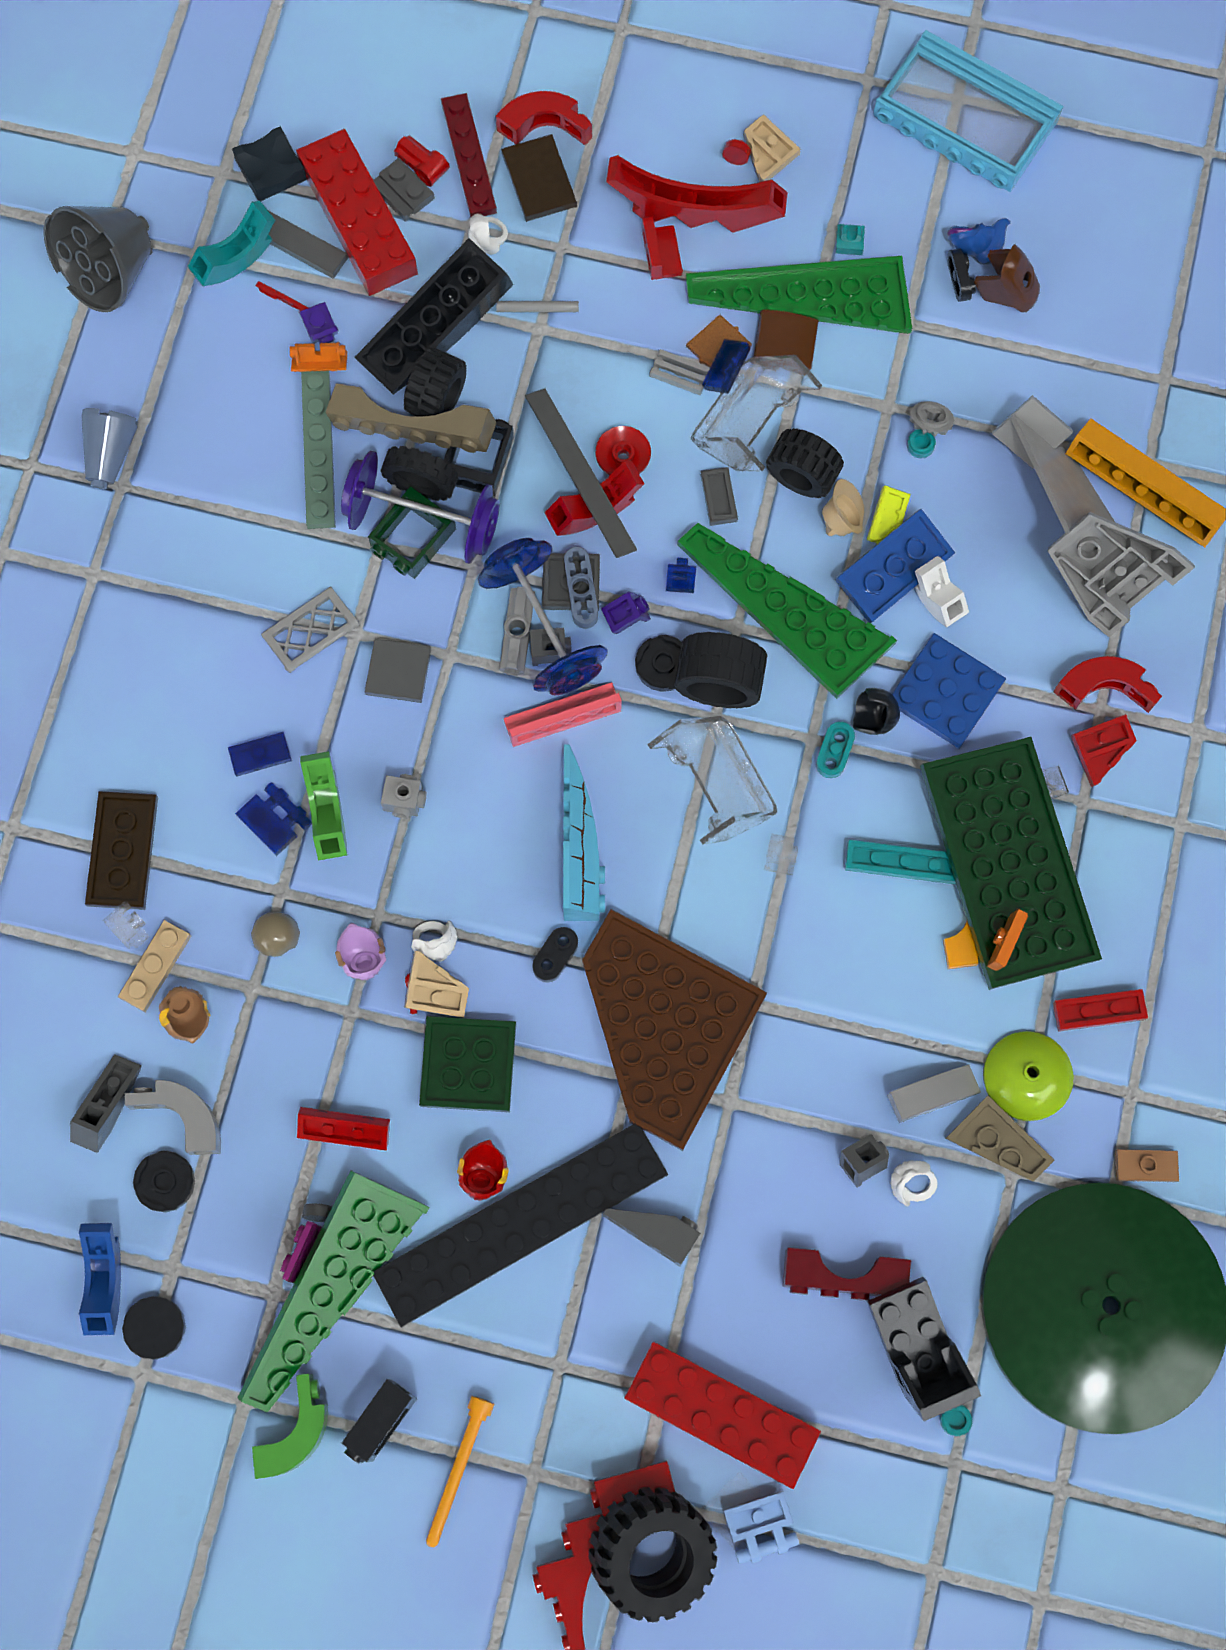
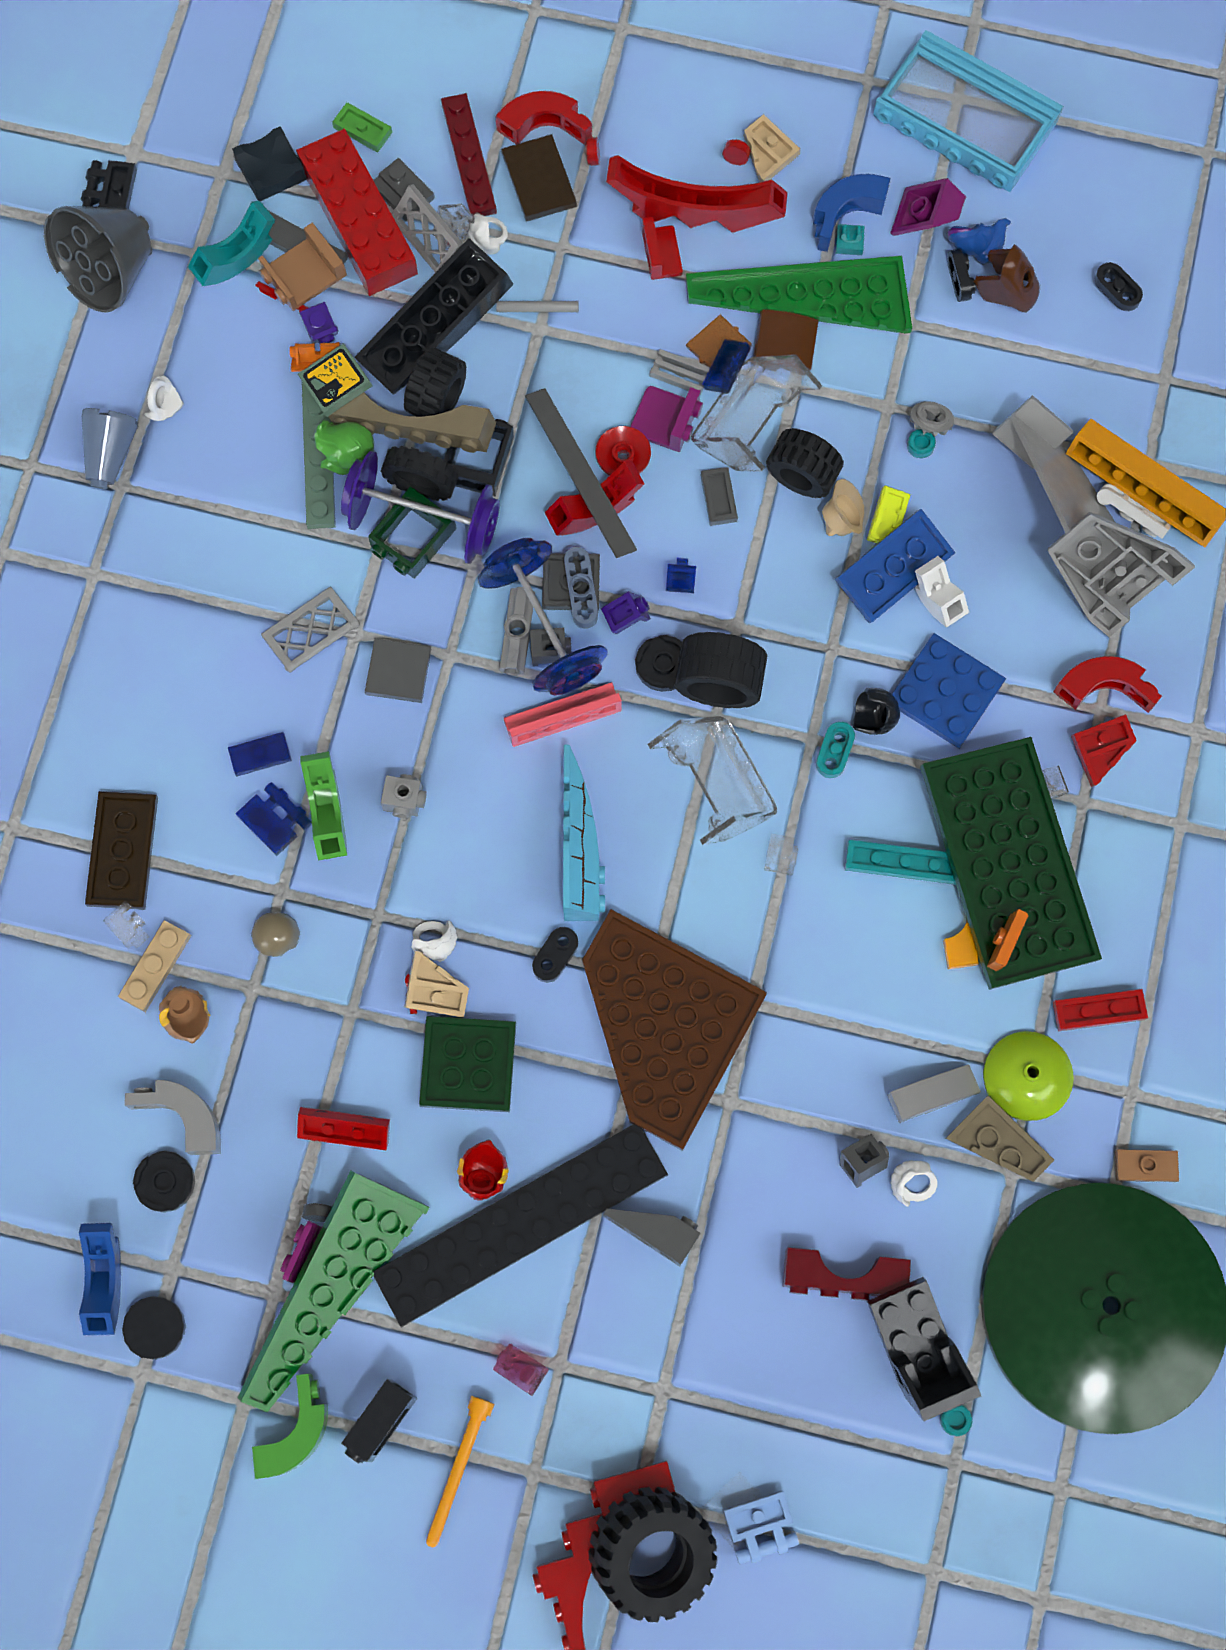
(103, 1104): dark grey slope -> none
(117, 184): none -> black plate
(162, 399): none -> white piece
(303, 269): none -> medium nougat panel
(335, 380): none -> tile
(342, 444): none -> bright green hair
(360, 952): lavender hair -> none
(362, 127): none -> bright green plate
(426, 164): red piece -> none
(442, 229): none -> light grey window
(457, 219): none -> clear brick
(520, 1369): none -> clear pink bracket
(593, 151): none -> red tile
(667, 417): none -> magenta bracket
(722, 1415): red brick -> none
(814, 631): green wing -> none
(847, 195): none -> blue arch
(928, 206): none -> magenta slope
(1121, 286): none -> black plate
(1133, 510): none -> white plate

